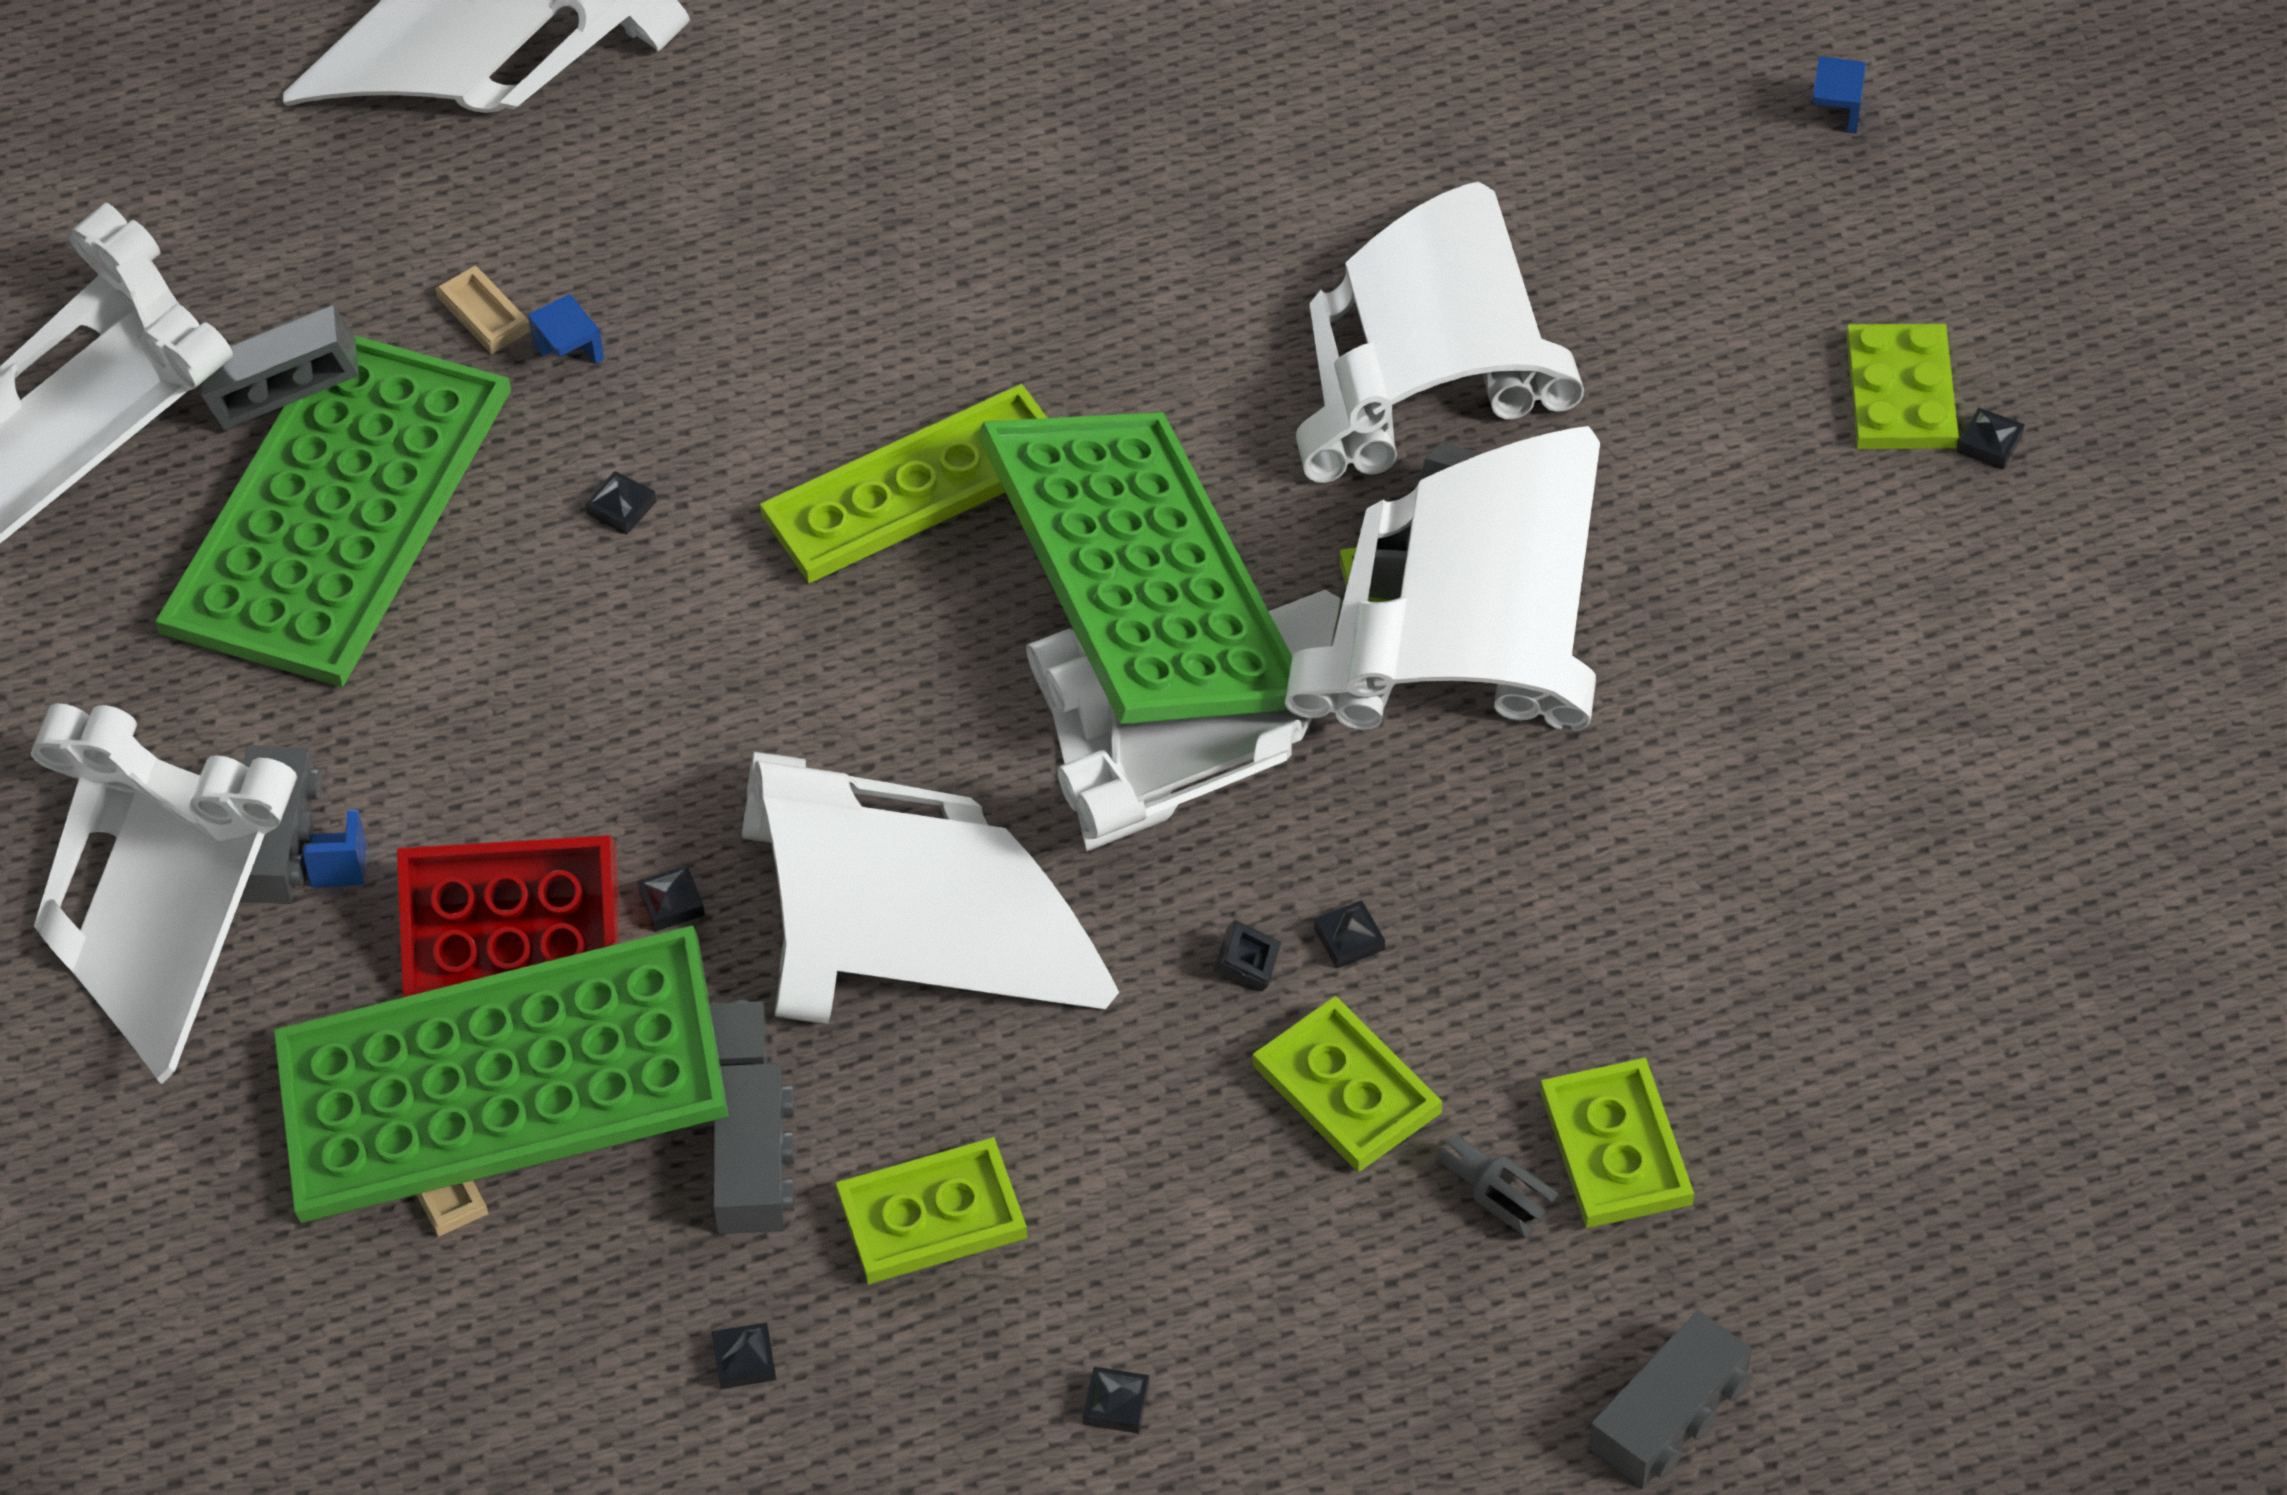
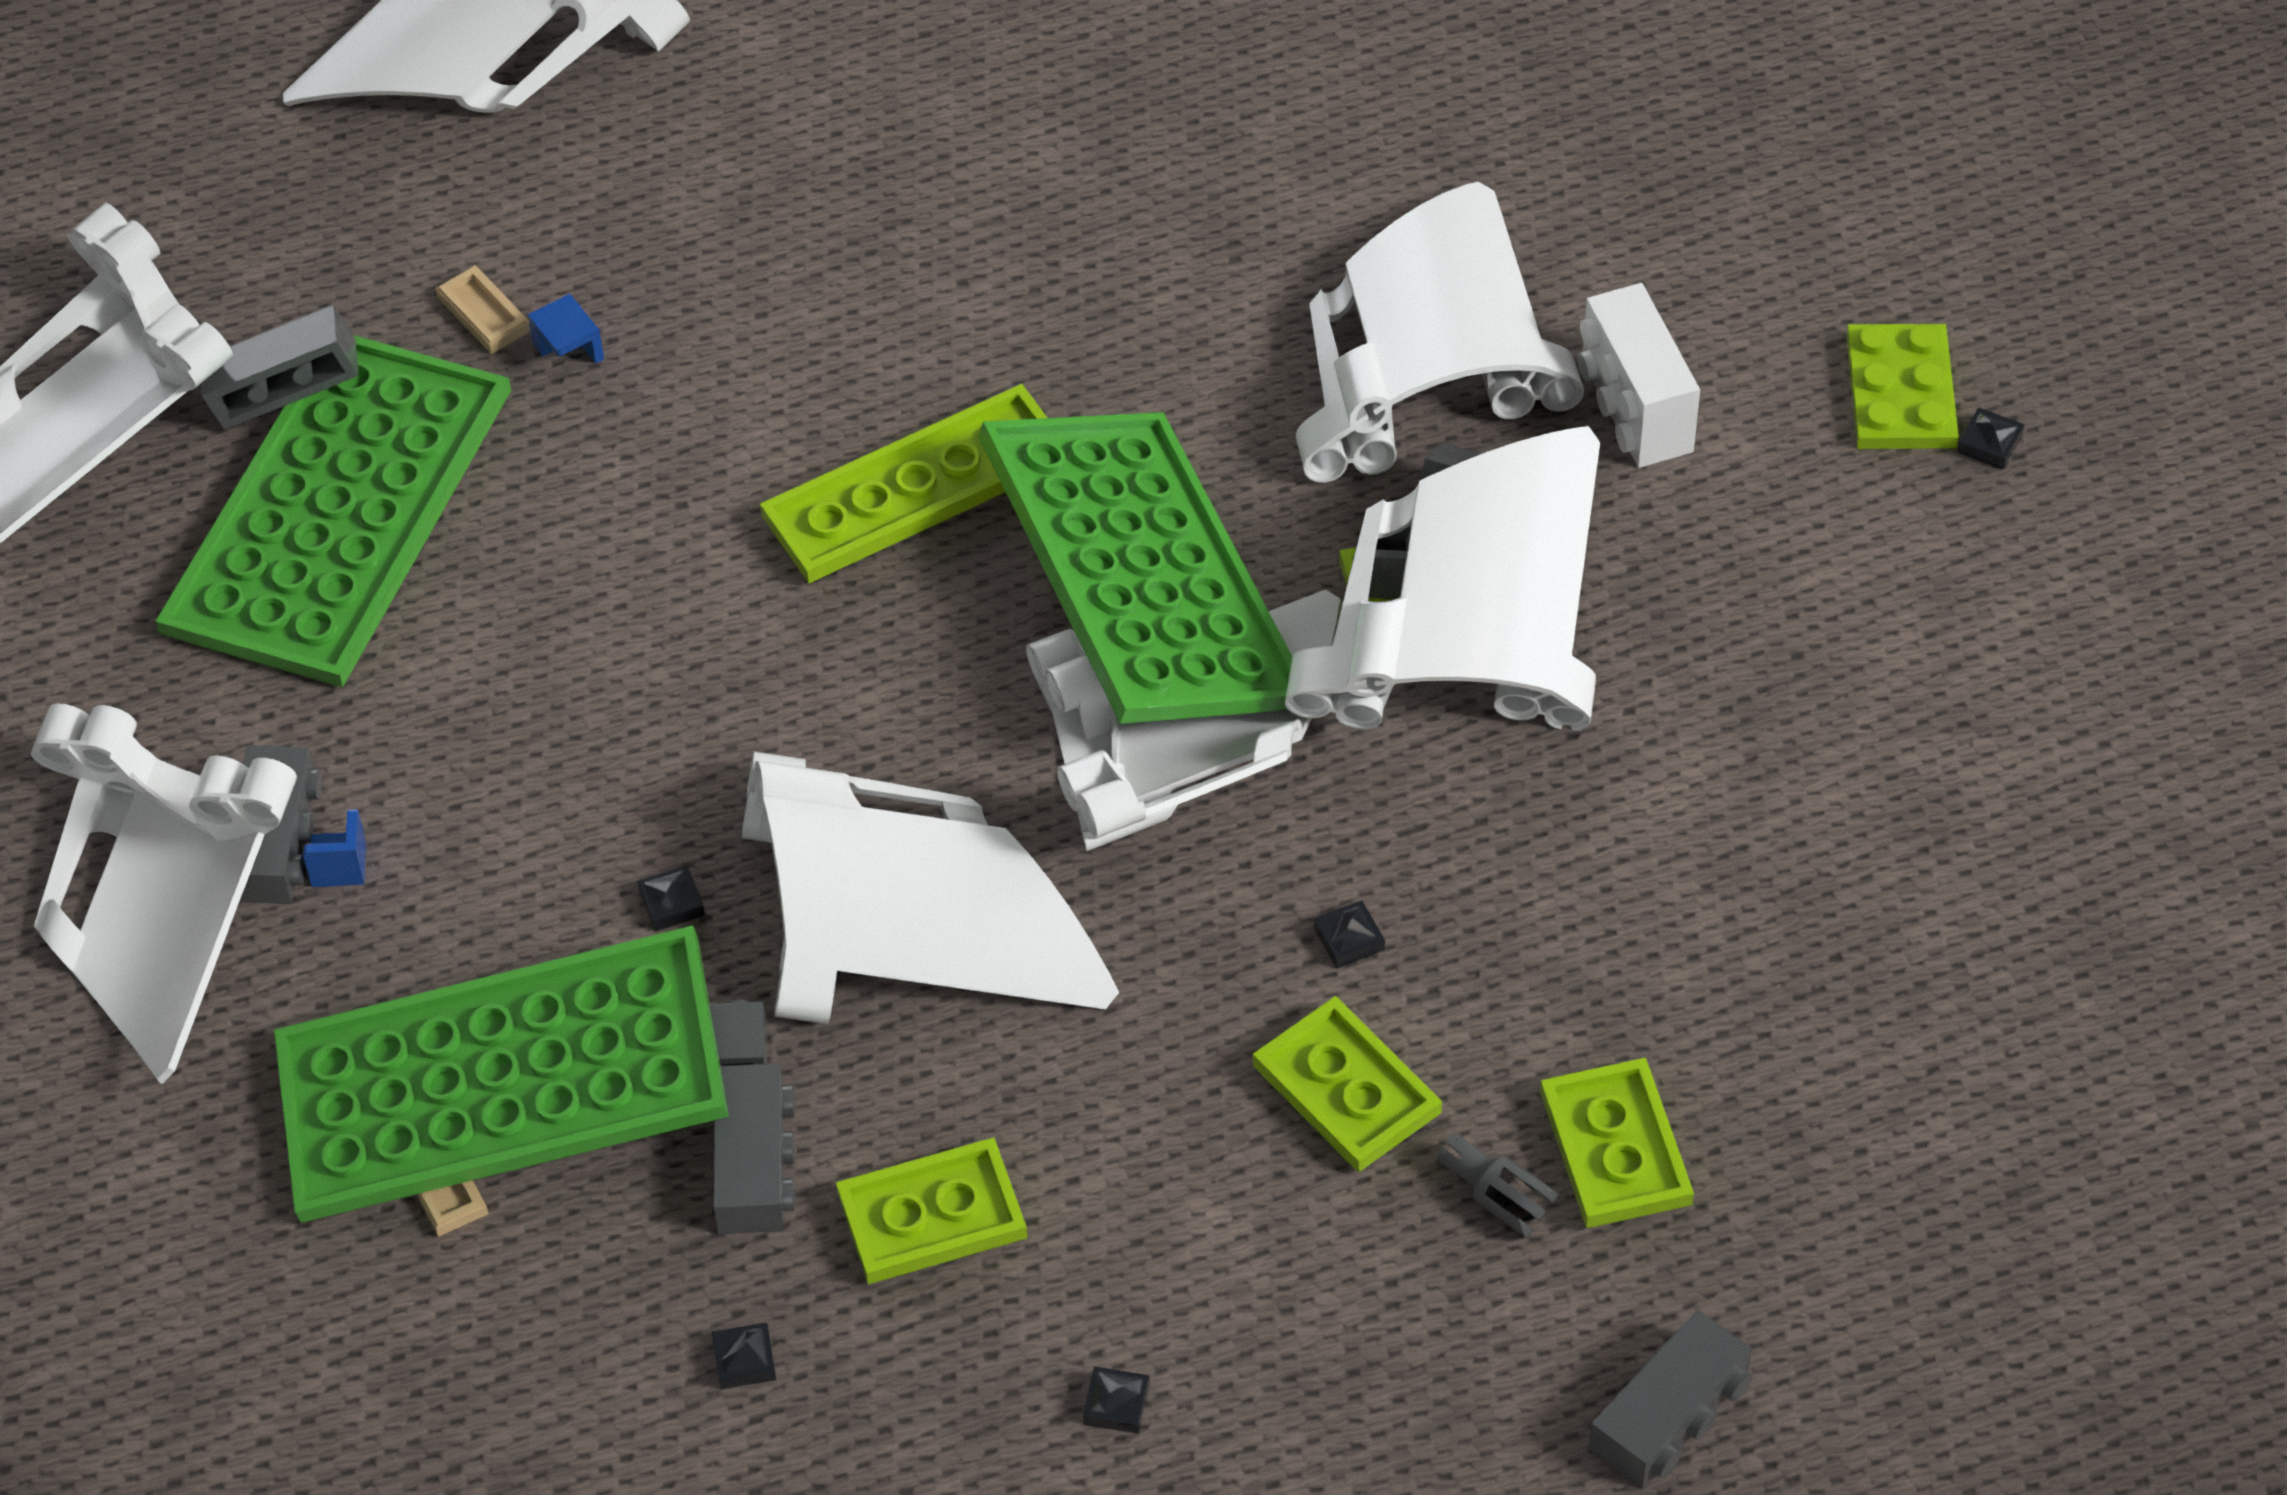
(503, 906): red slope -> none
(620, 502): black tile -> none
(1247, 956): black tile -> none
(1639, 375): none -> white brick
(1840, 85): blue panel -> none

